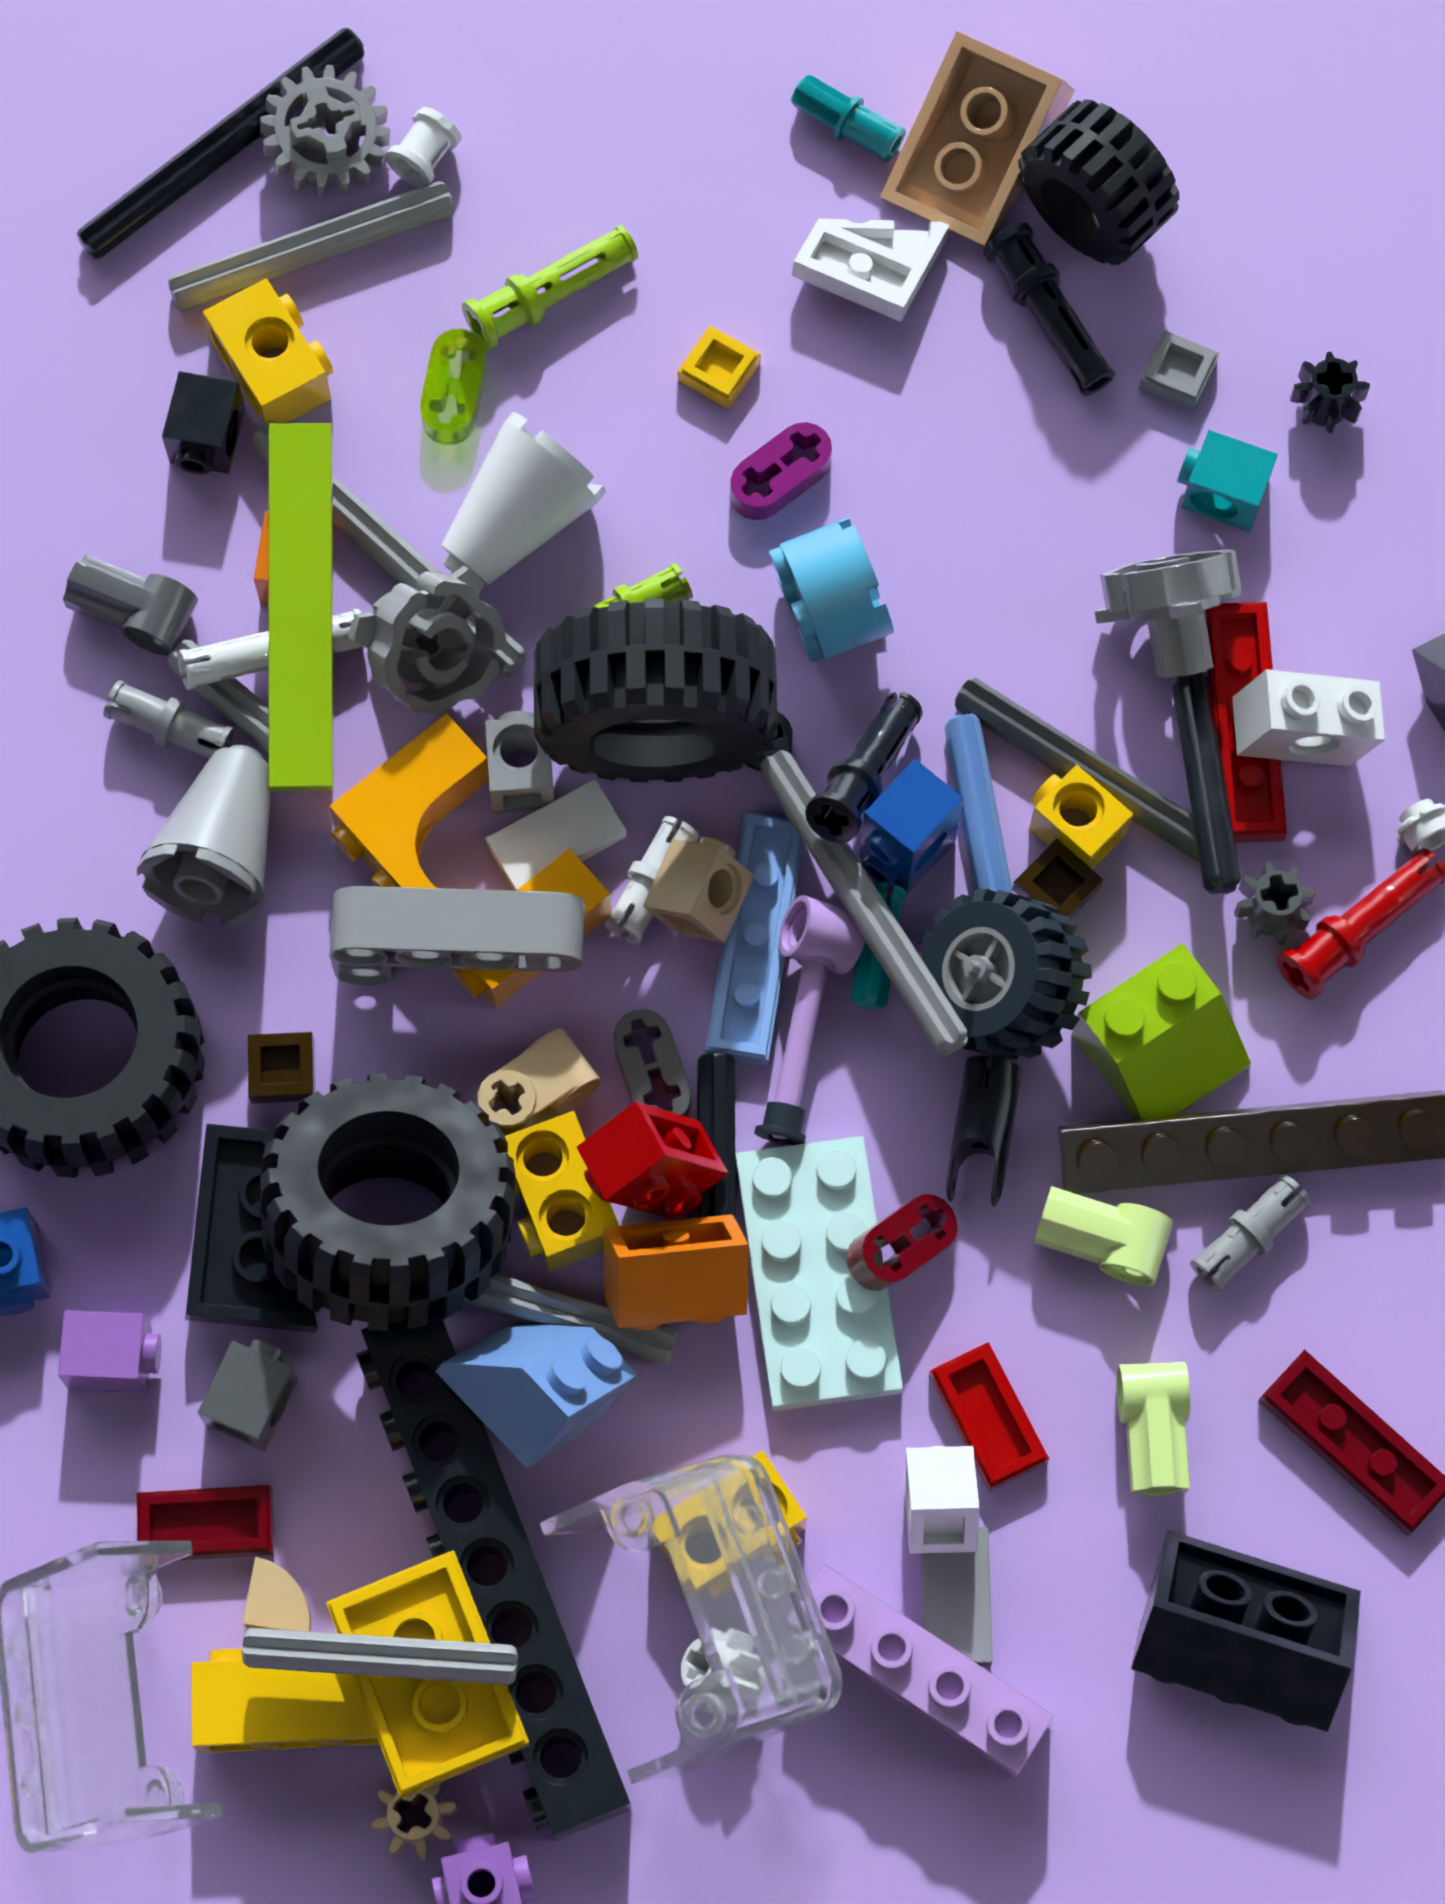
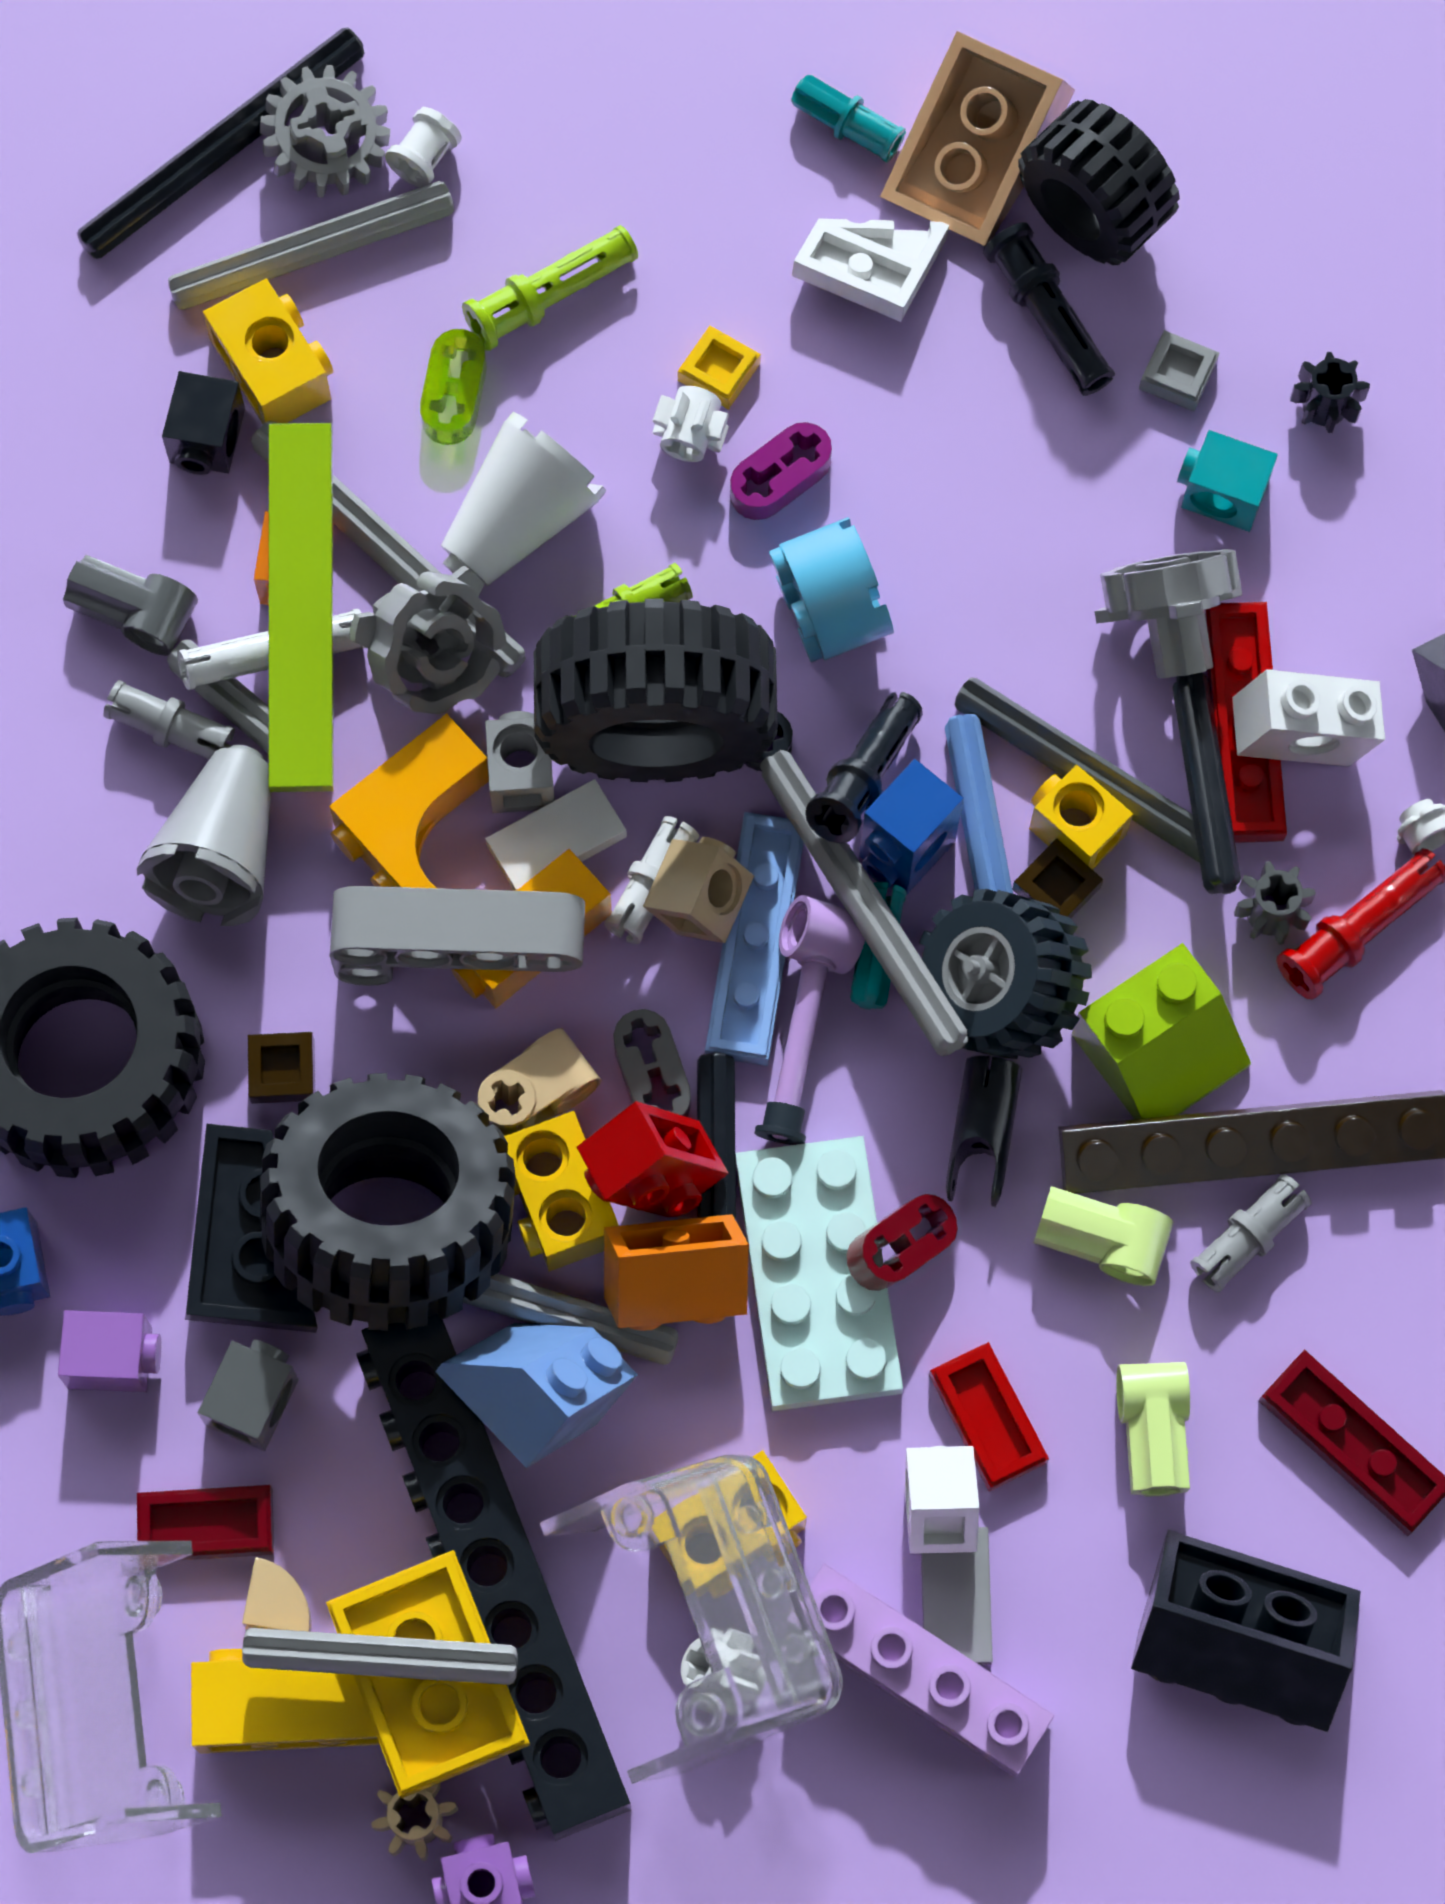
(690, 423): none -> white gear

